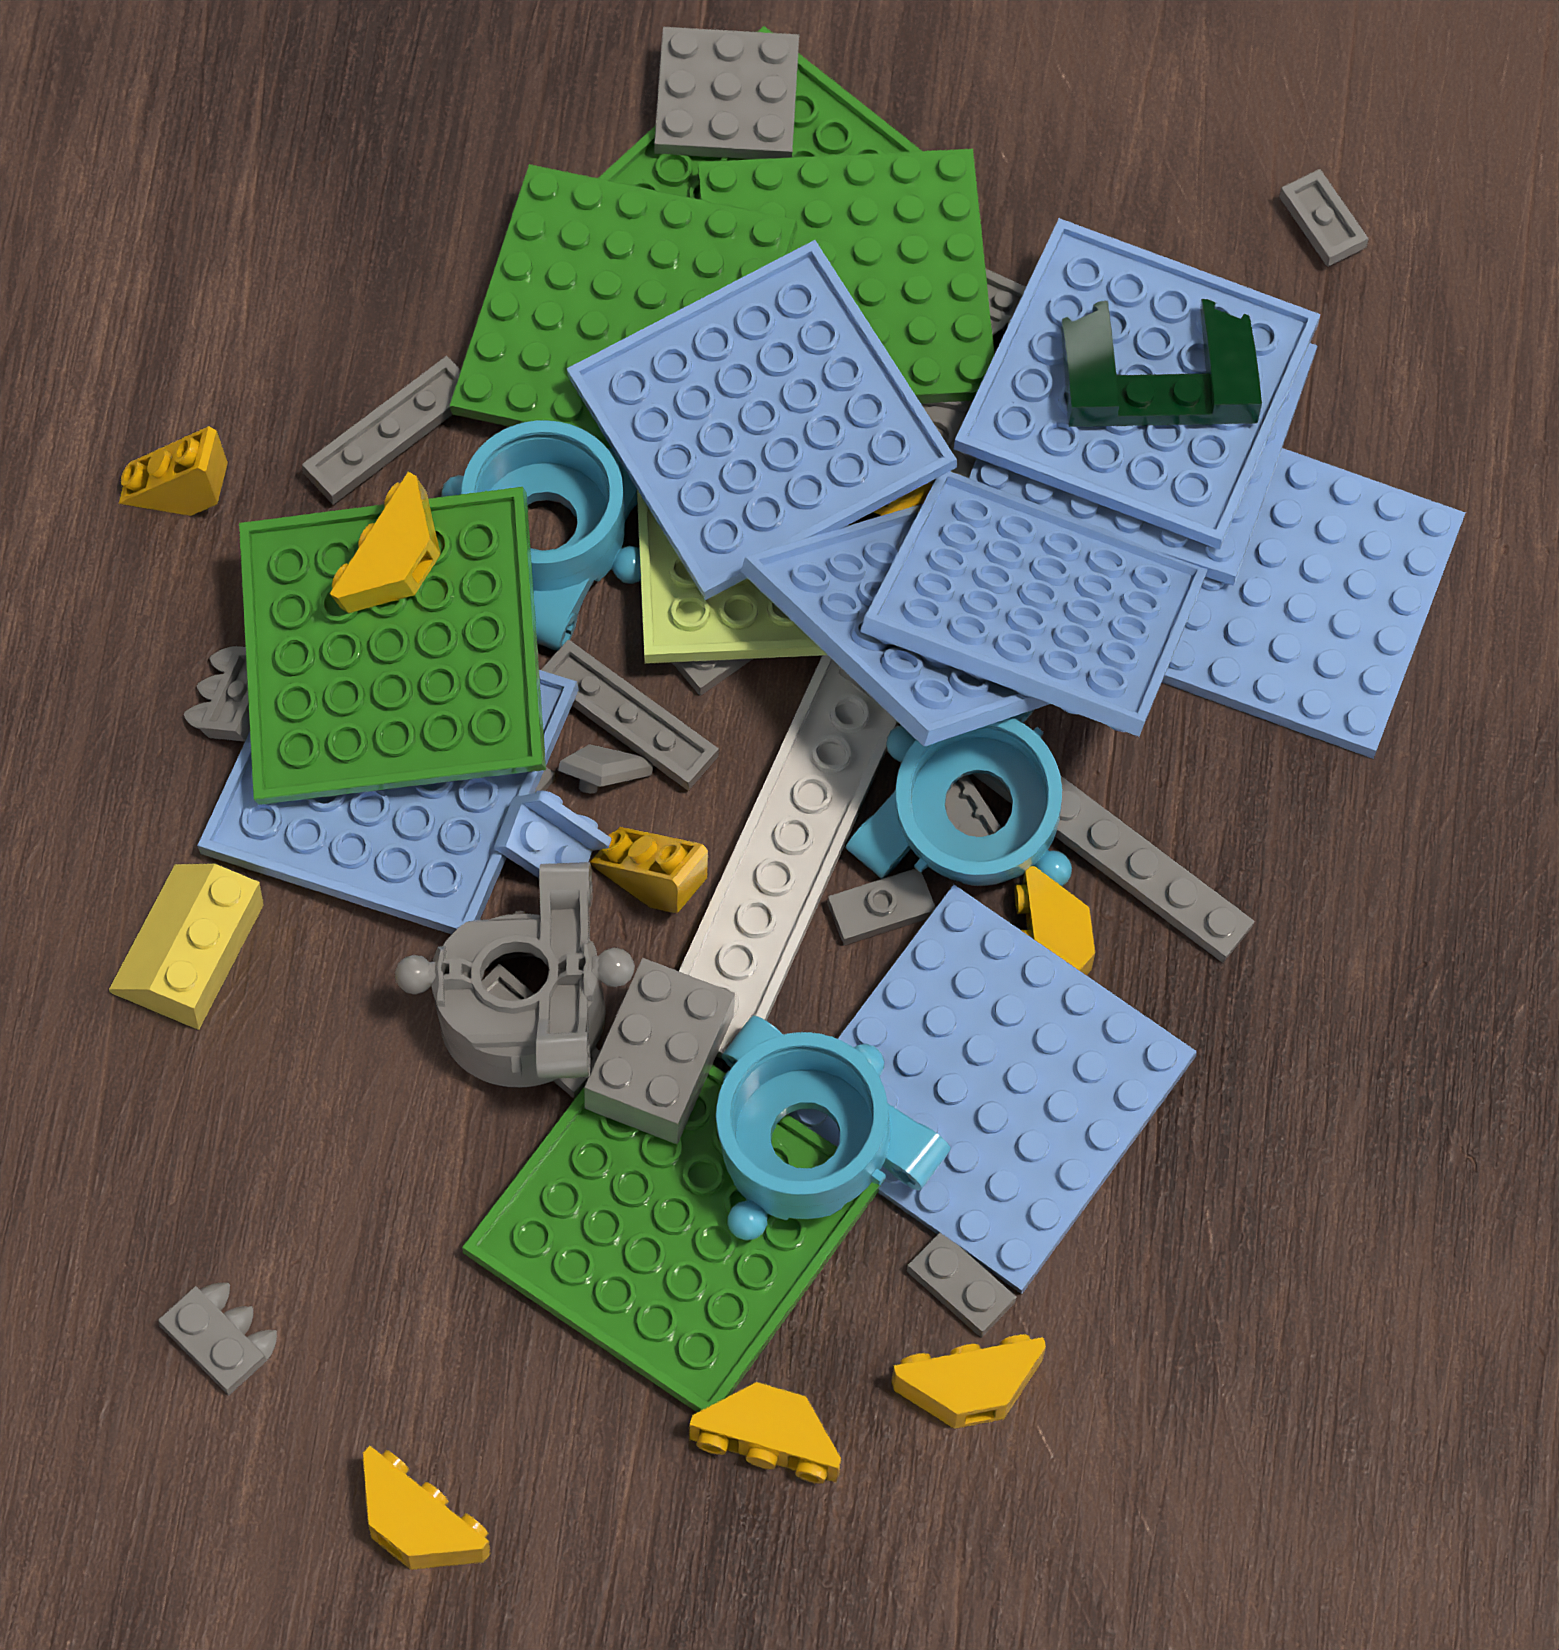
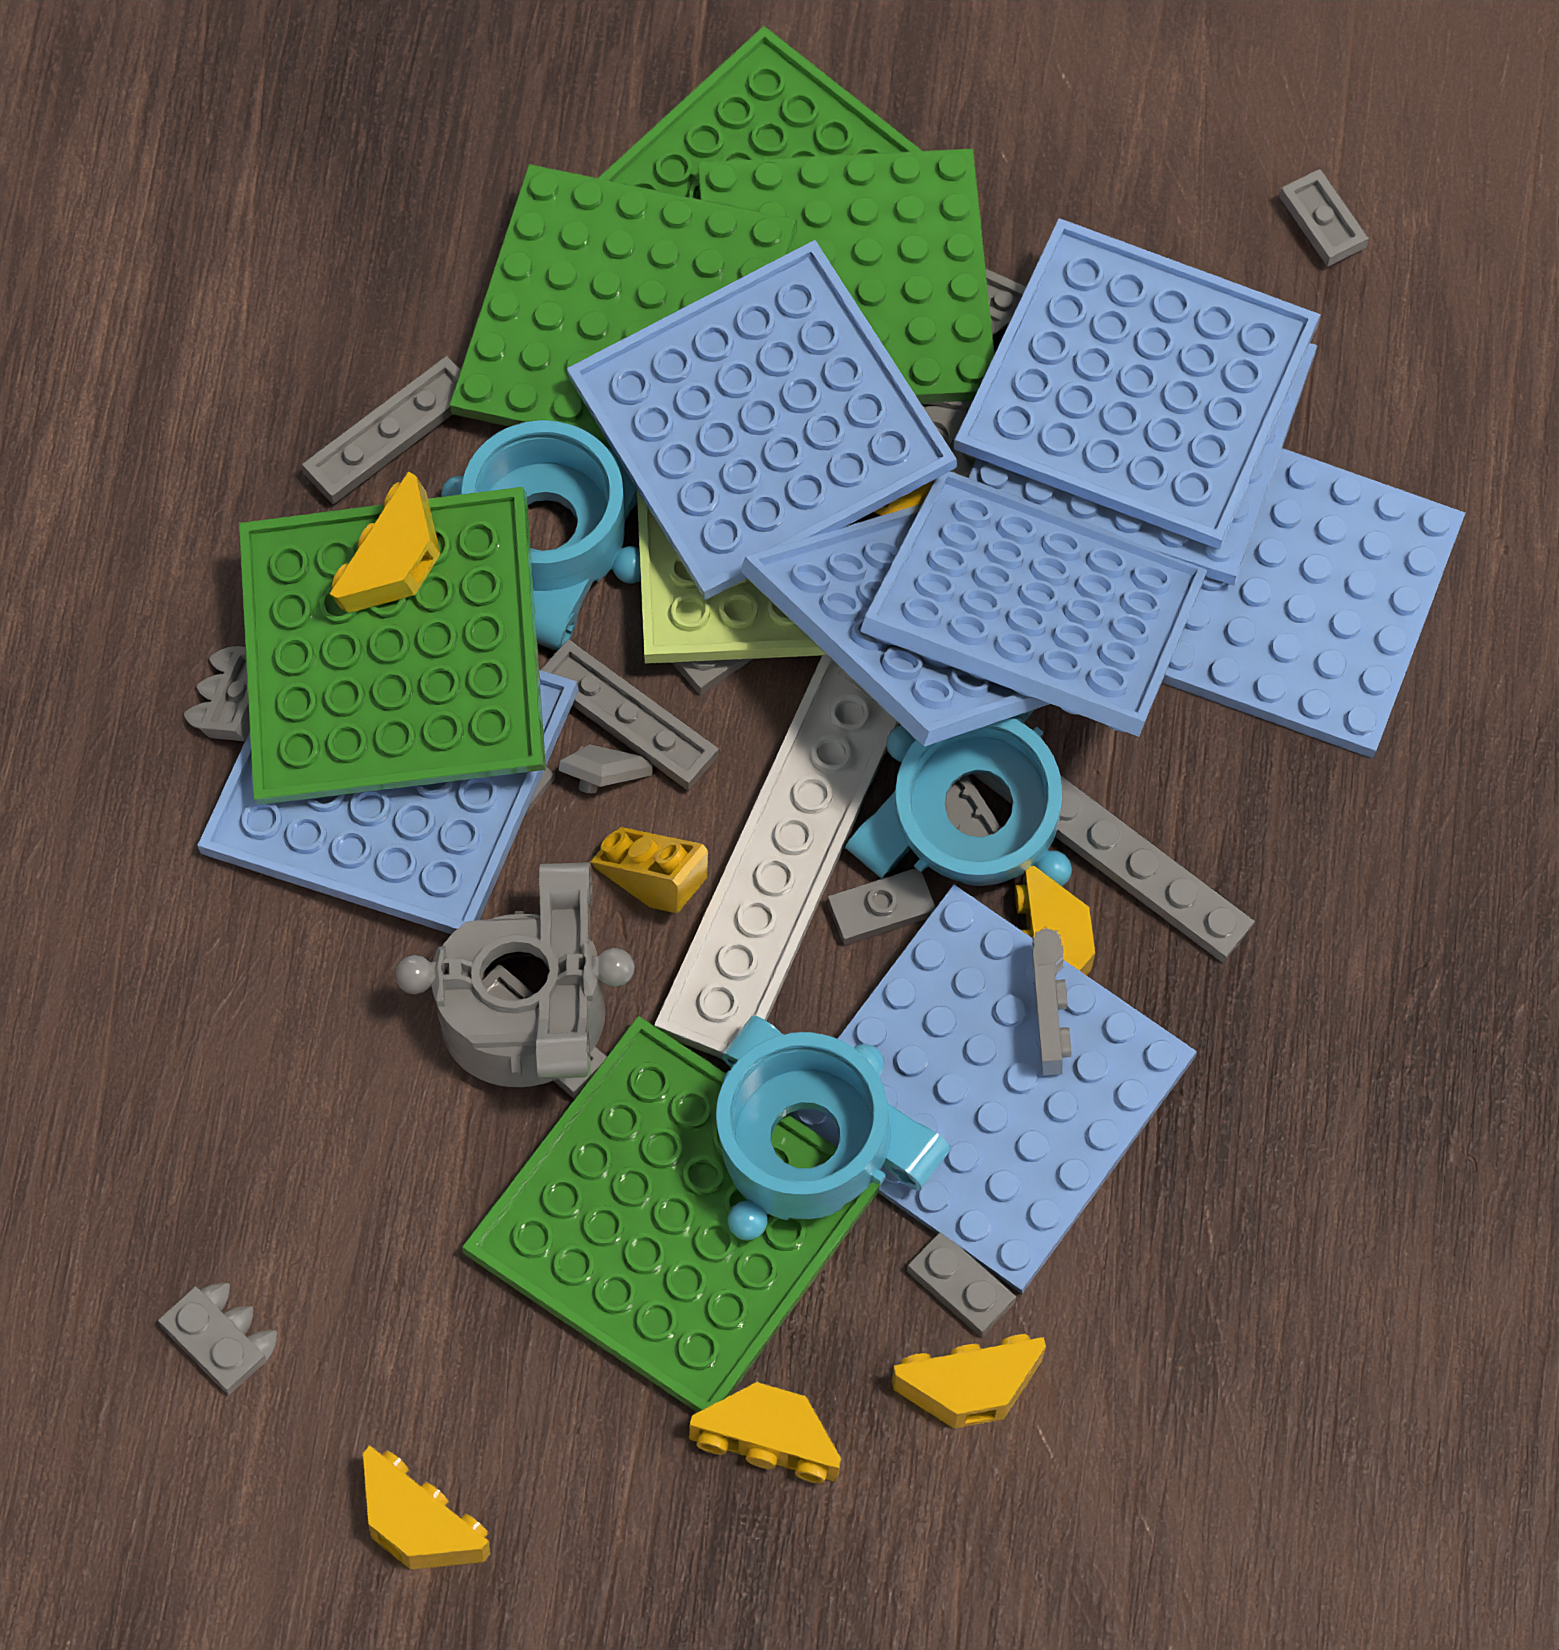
(177, 477): yellow slope -> none
(189, 942): light yellow slope -> none
(547, 832): light blue bracket -> none
(659, 1050): light grey brick -> none
(726, 93): light grey plate -> none
(1050, 998): none -> light grey hinge
(1221, 396): dark green wedge -> none

